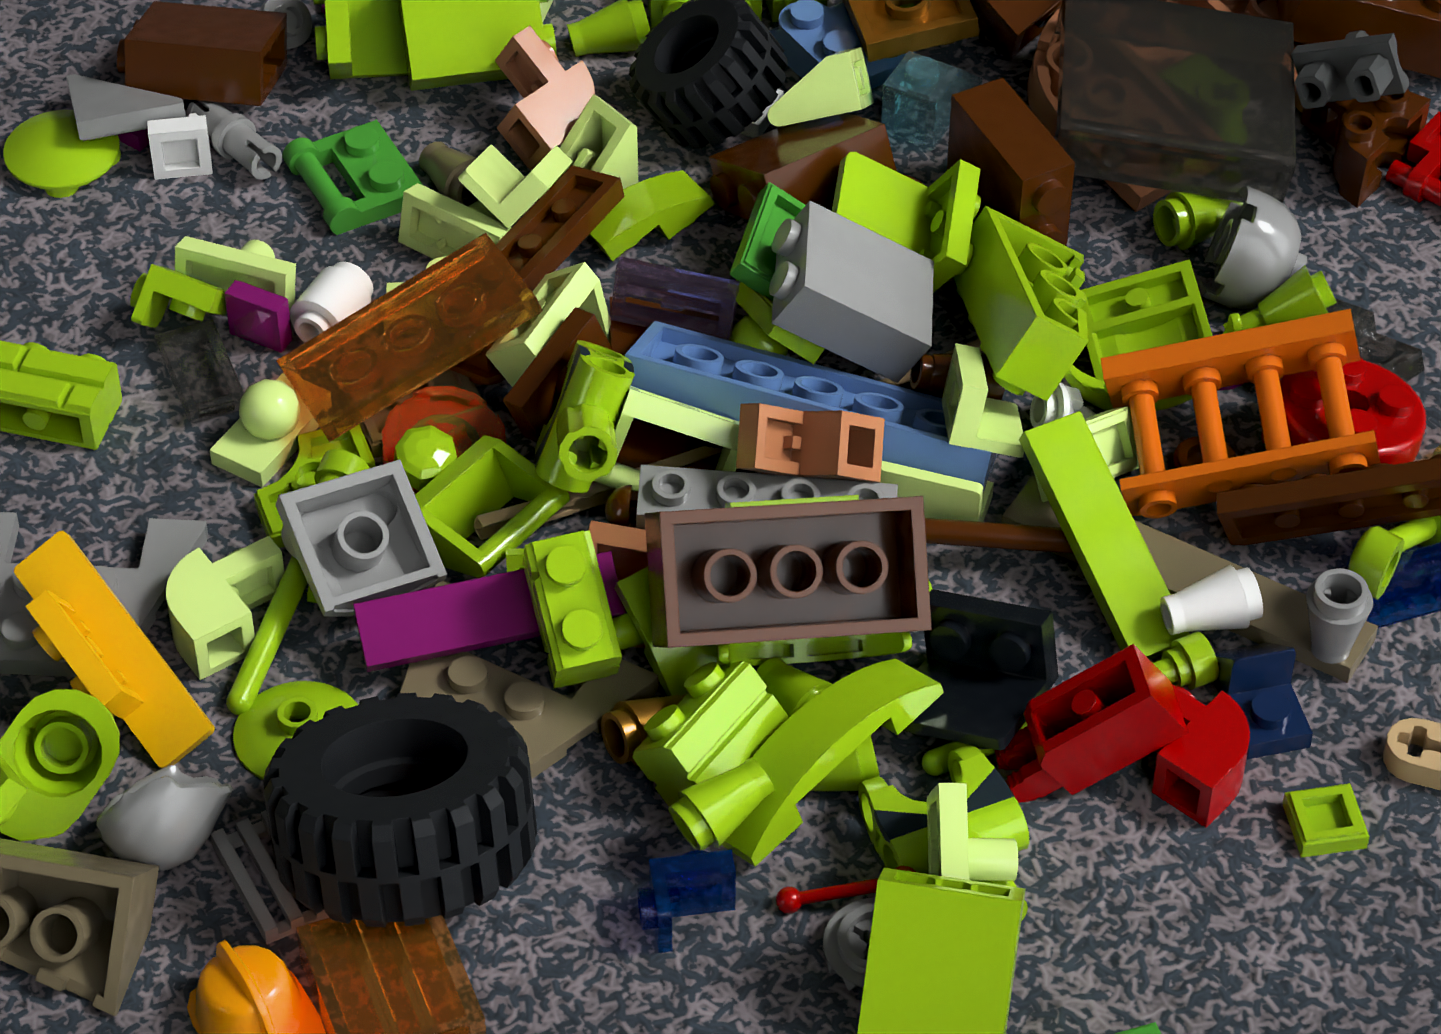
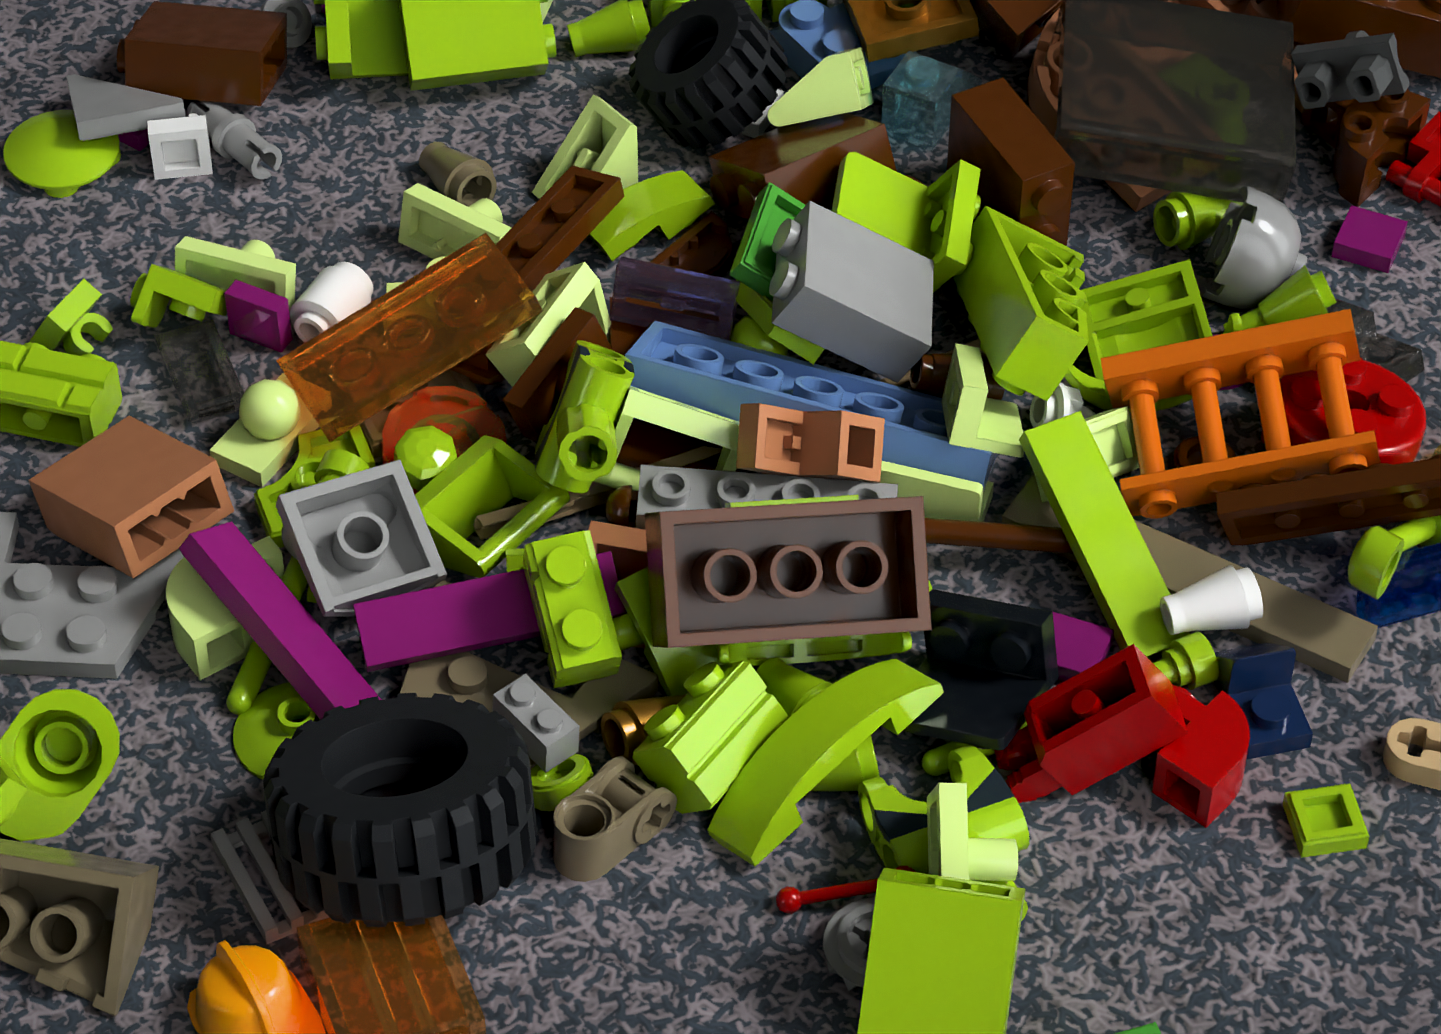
(71, 319): none -> lime tile
(109, 650): yellow bracket -> none
(131, 495): none -> nougat brick
(163, 817): light grey hair -> none
(275, 619): none -> magenta tile
(368, 165): bright green plate -> none
(505, 188): yellowish green panel -> none
(544, 725): none -> light grey piece
(549, 92): brick -> none
(559, 782): none -> lime tile
(607, 820): none -> dark tan piece
(683, 887): clear blue bracket -> none
(701, 249): none -> reddish brown tile
(717, 806): lime cone -> none
(1079, 644): none -> magenta tile
(1336, 613): light grey cone -> none
(1369, 239): none -> magenta tile

